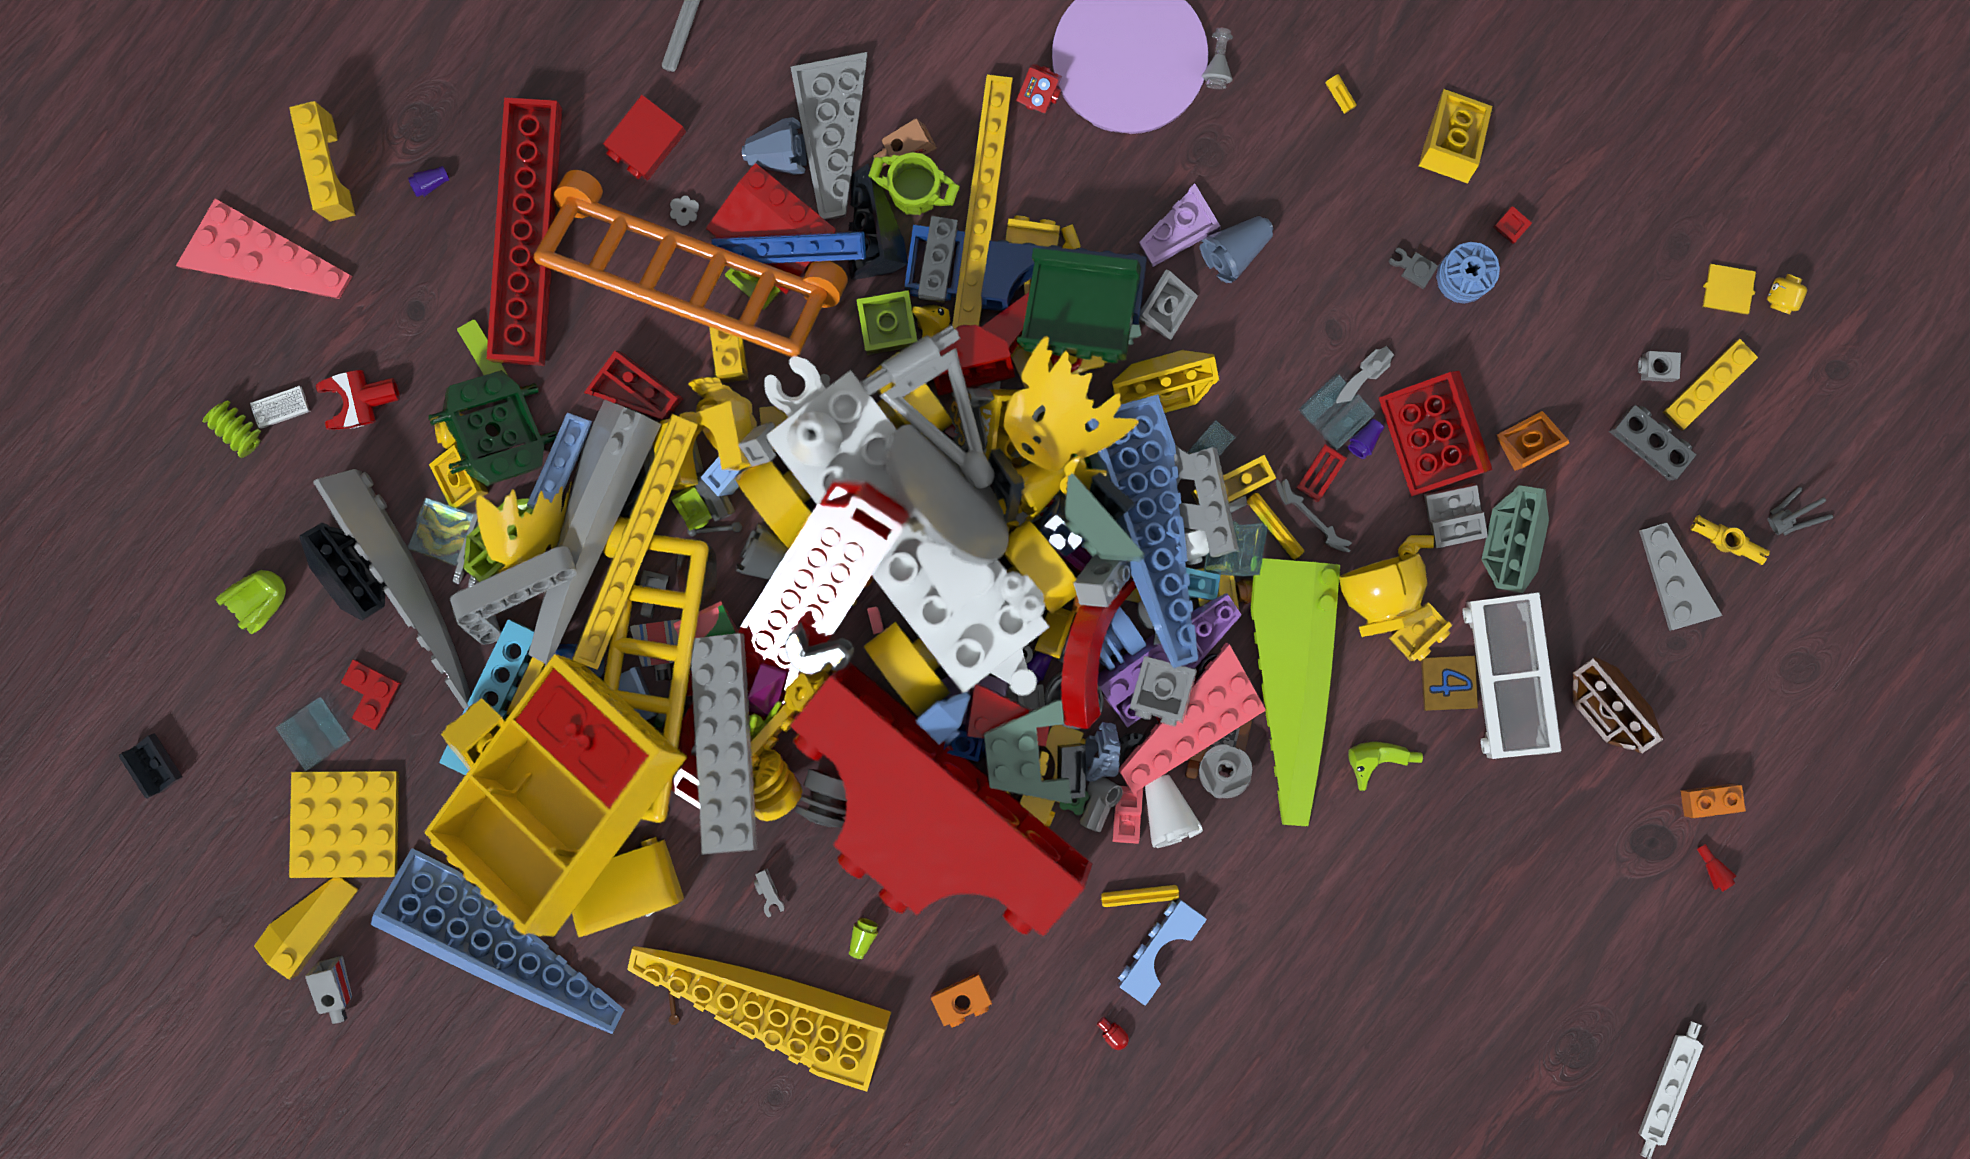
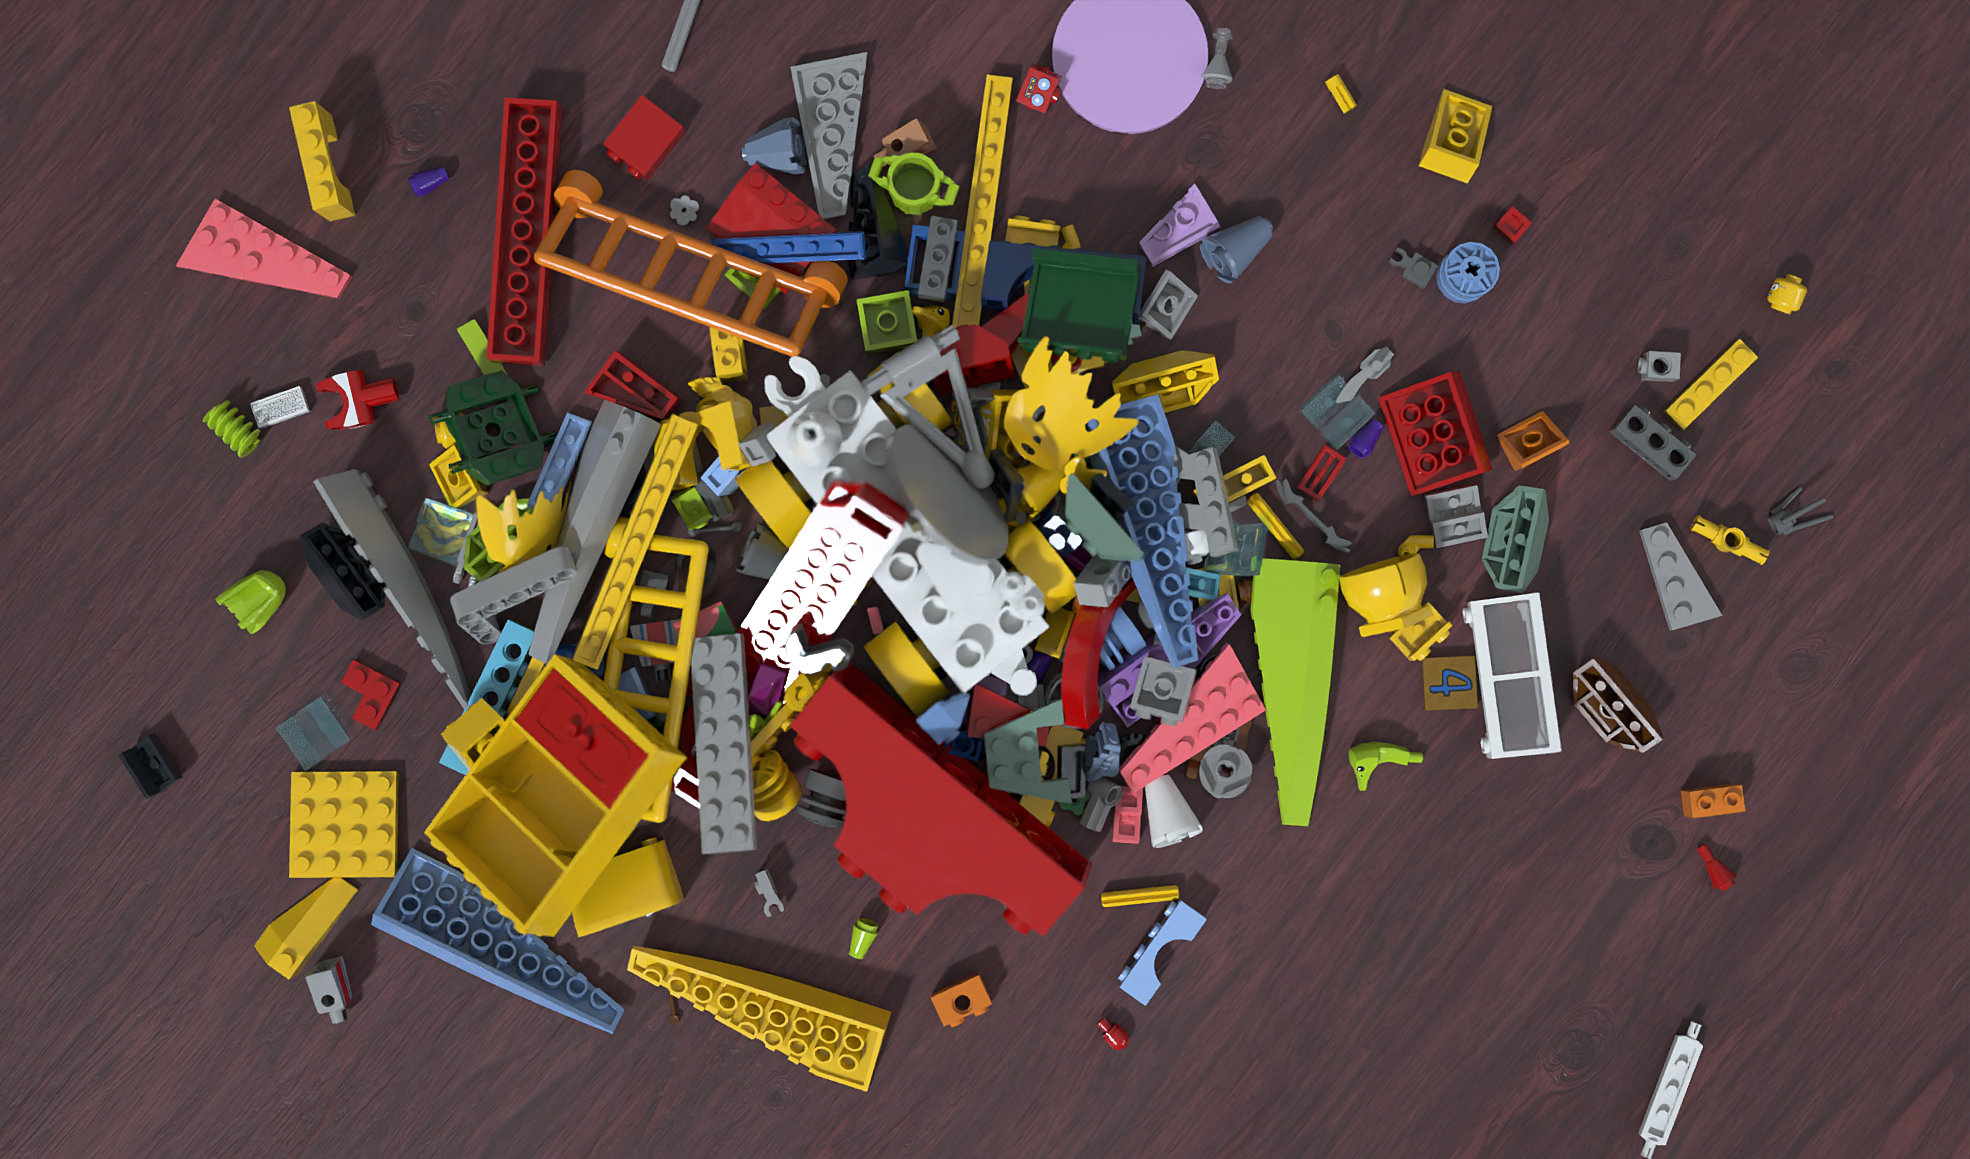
(1729, 289): yellow piece -> none

